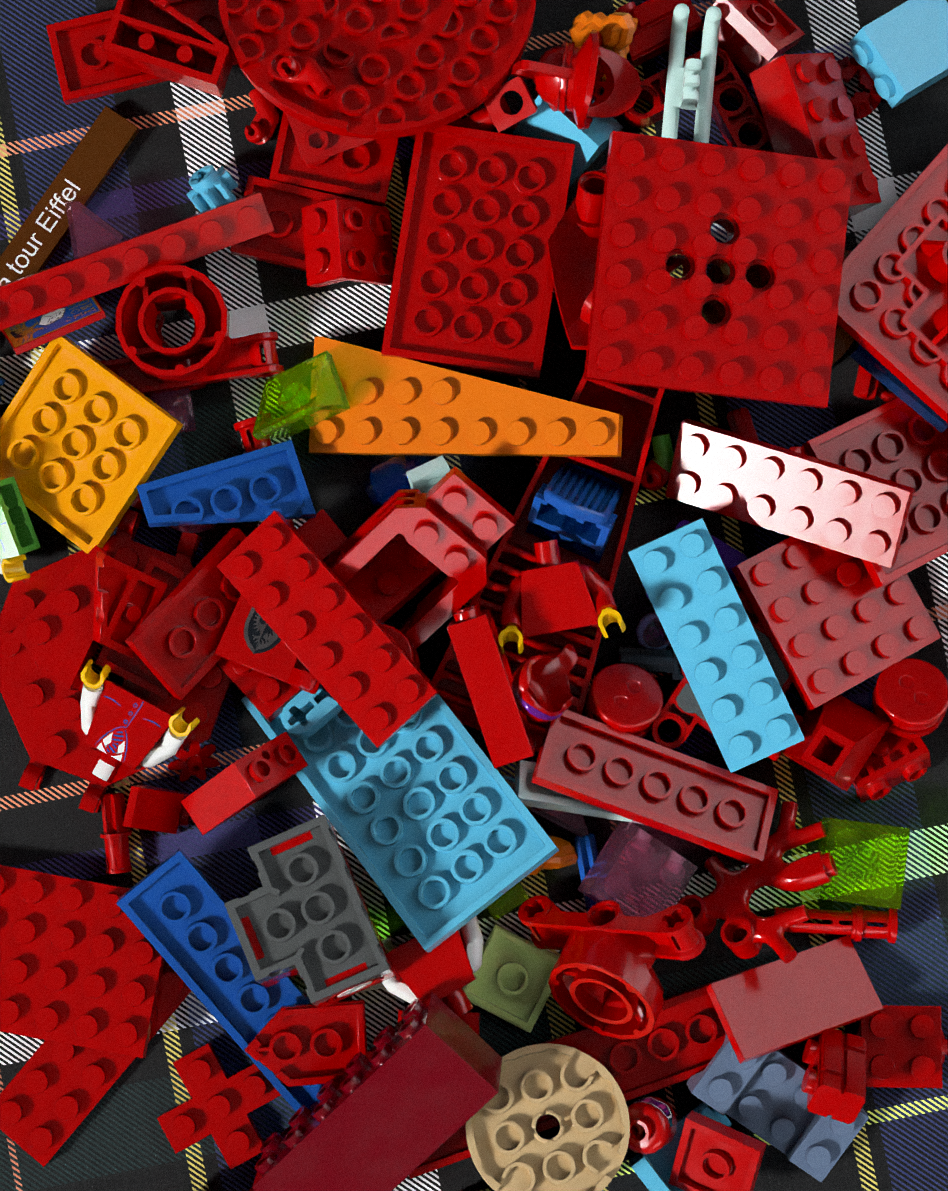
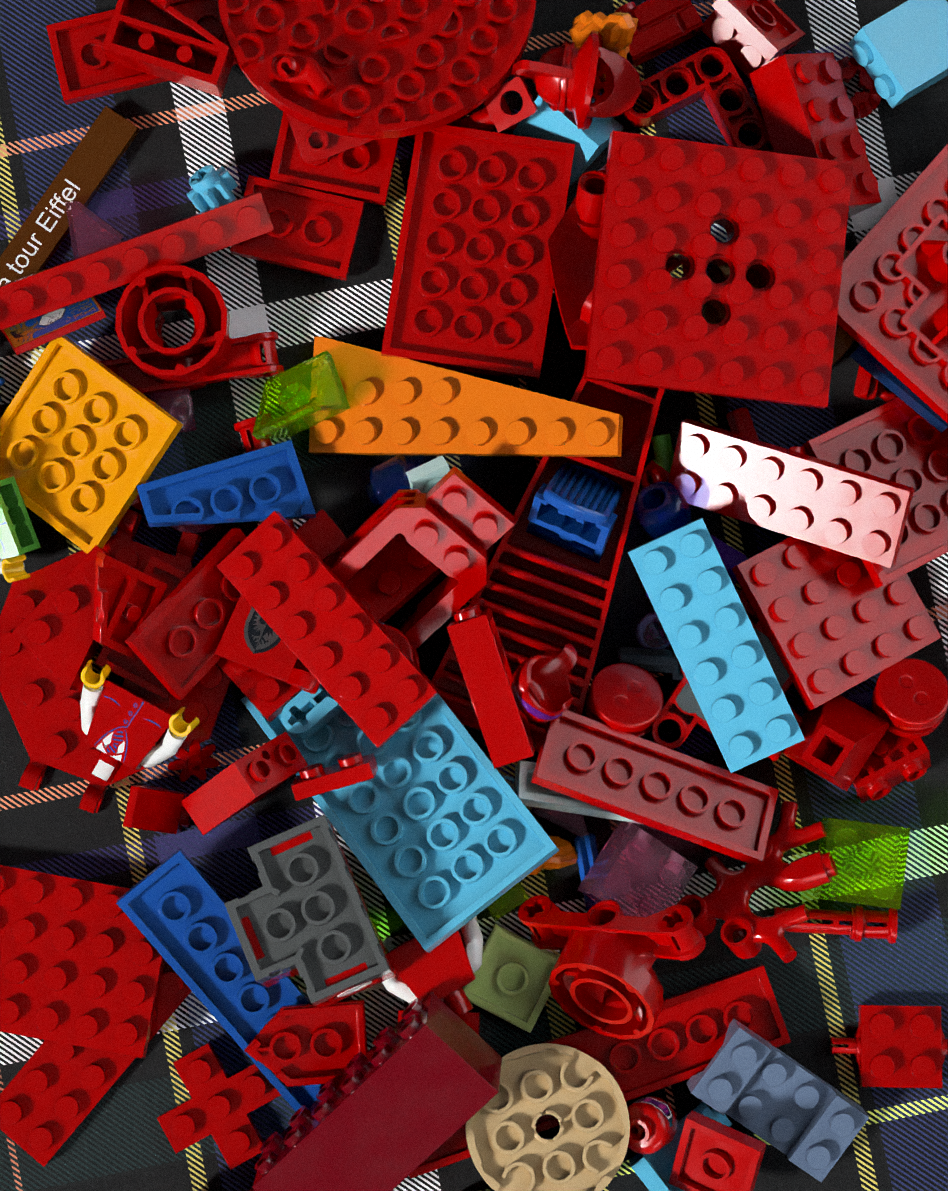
(115, 834): red axle -> none
(265, 120): red arm -> none
(318, 780): none -> red plate
(347, 243): red bracket -> none
(555, 598): red torso -> none
(661, 509): none -> clear blue head
(693, 84): light aqua piece -> none
(794, 999): red tile -> none
(835, 1075): red brick -> none

